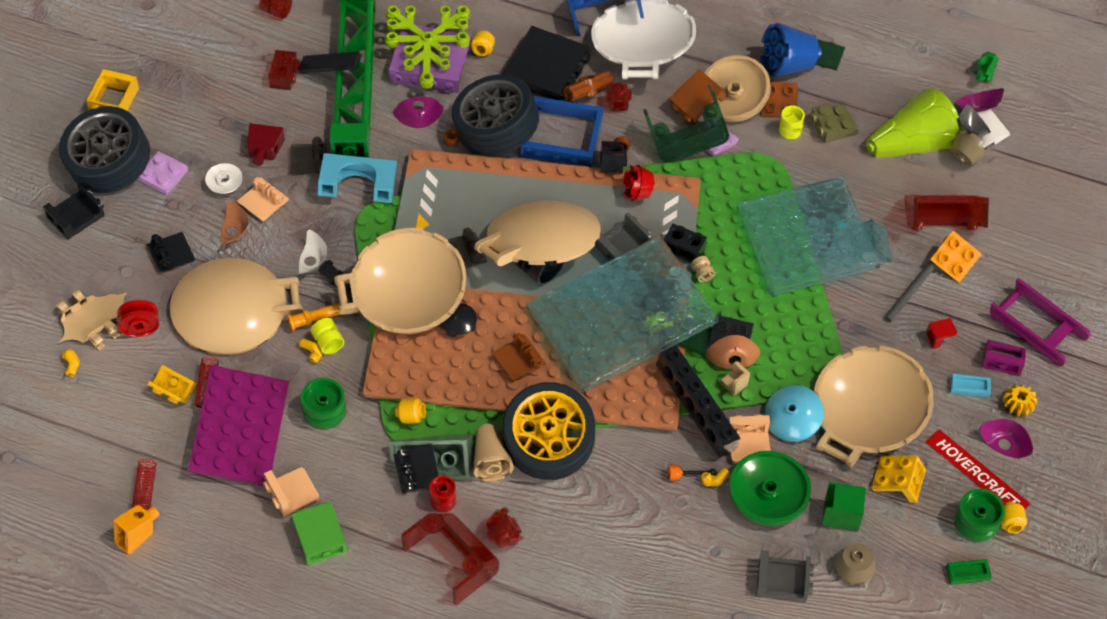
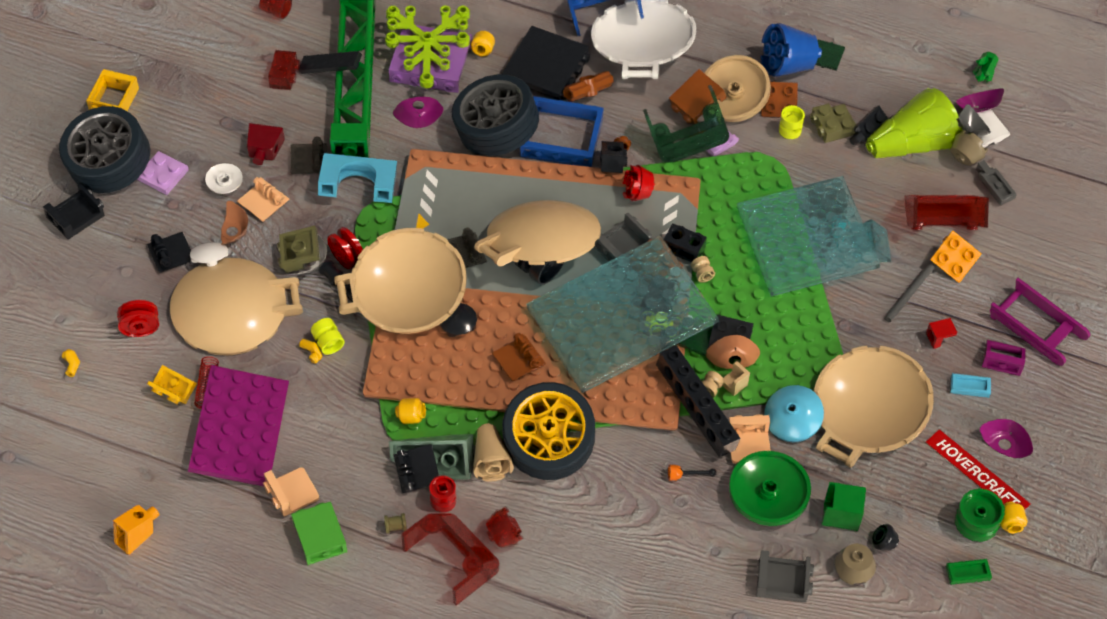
(90, 317): tan animal -> none
(146, 481): red piece -> none
(208, 253): none -> white dish
(298, 248): none -> olive plate
(306, 317): light orange pin -> none
(323, 403): green wheel -> none
(345, 247): none -> red wheel
(395, 523): none -> olive bush
(451, 137): dark orange plate -> none
(618, 96): clear red brick -> none
(712, 382): none -> tan wheel
(714, 480): yellow arm -> none
(868, 125): none -> black hinge
(885, 538): none -> black cone
(900, 474): yellow bracket -> none
(995, 183): none -> dark grey hinge
(1020, 400): yellow gear -> none

